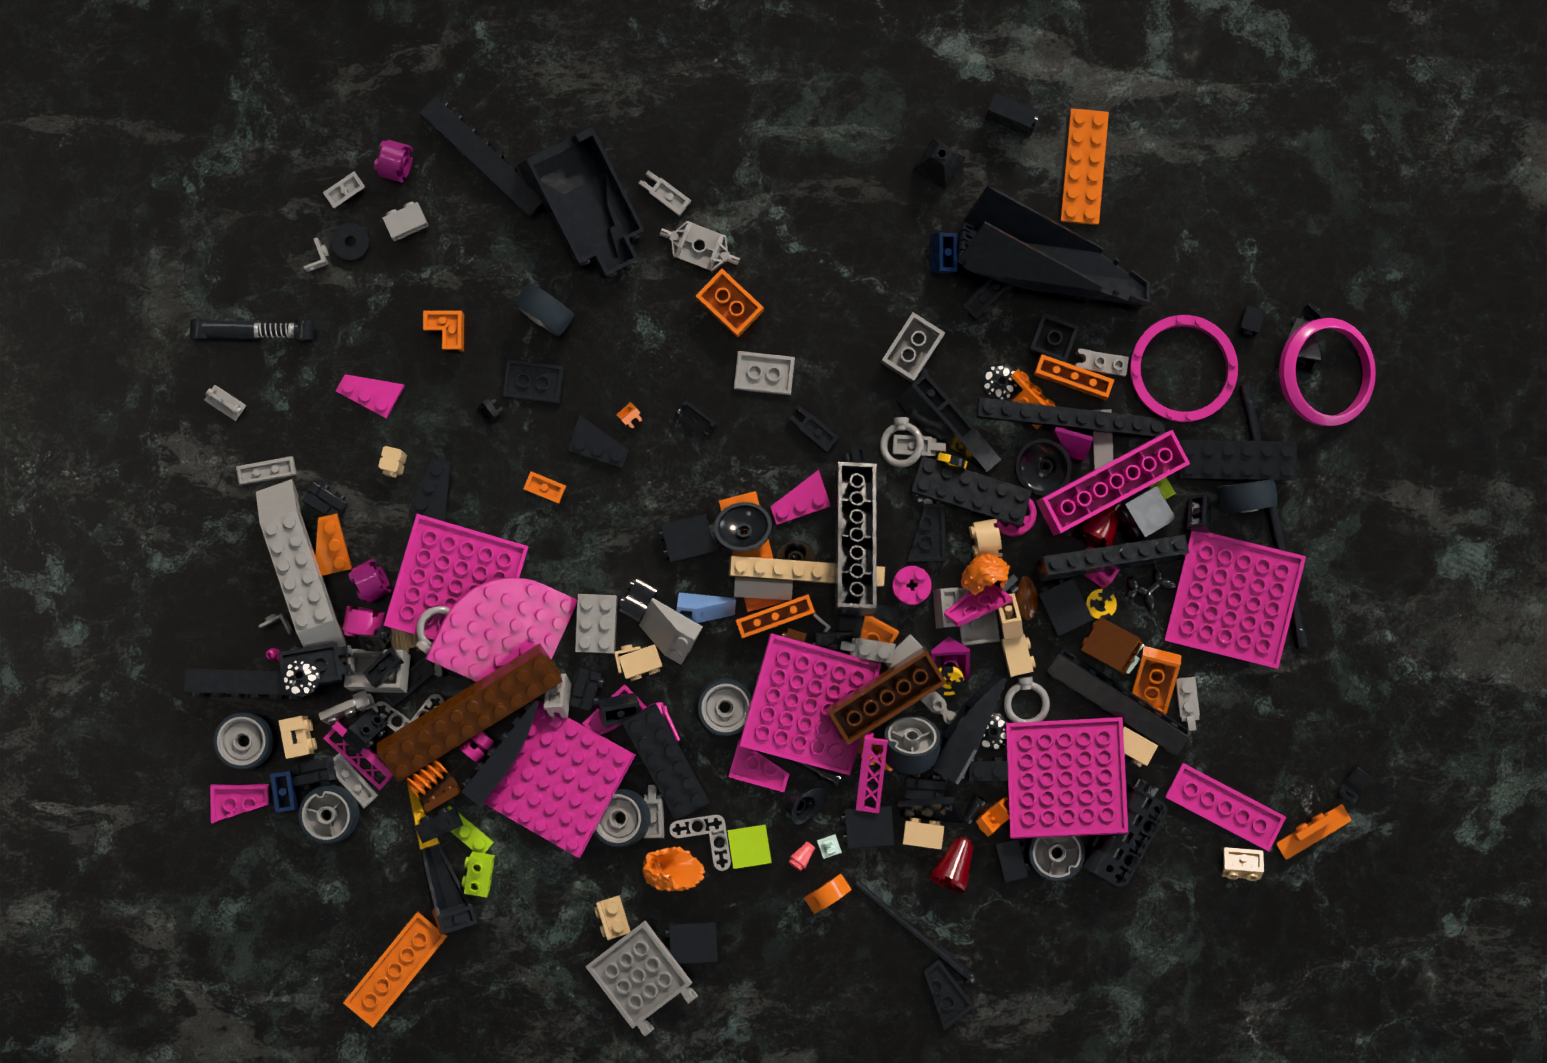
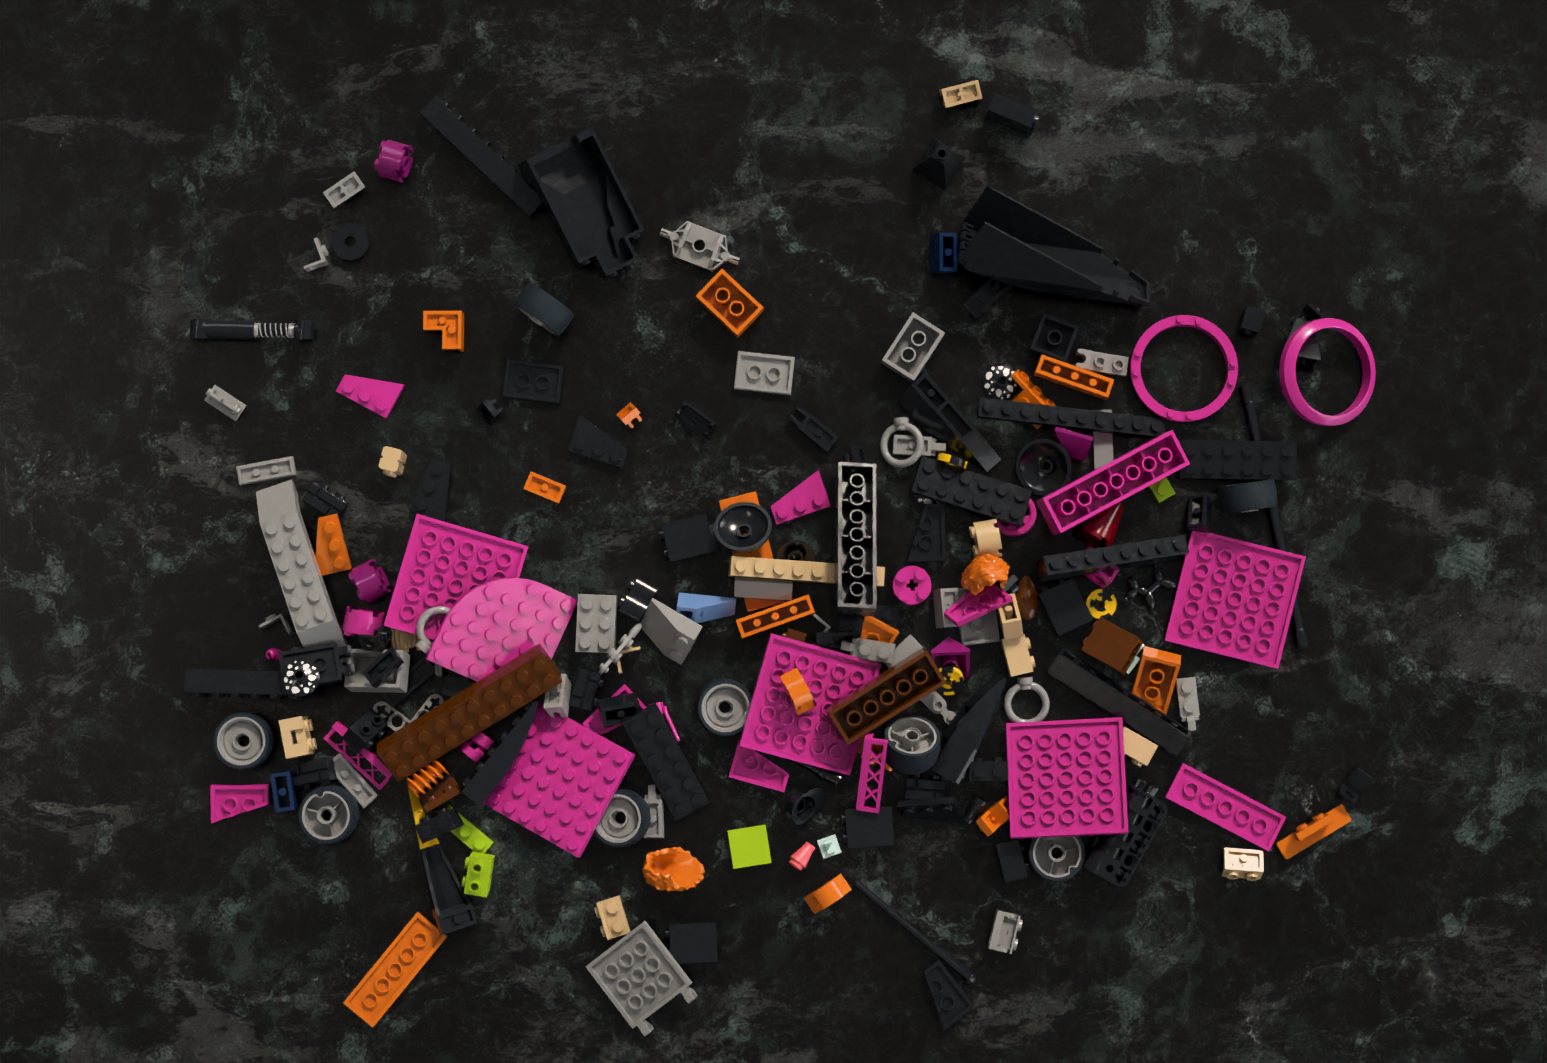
(360, 702): light grey plate -> none
(405, 221): light grey brick -> none
(625, 642): none -> light grey piece
(641, 662): tan brick -> none
(666, 194): light grey hinge -> none
(713, 833): light grey beam -> none
(797, 691): none -> orange brick
(923, 834): tan brick -> none
(954, 866): dark red cone -> none
(961, 93): none -> tan hinge
(997, 741): black dish -> none
(1004, 931): none -> light grey hinge
(1084, 166): orange plate -> none
(1145, 514): brick -> none

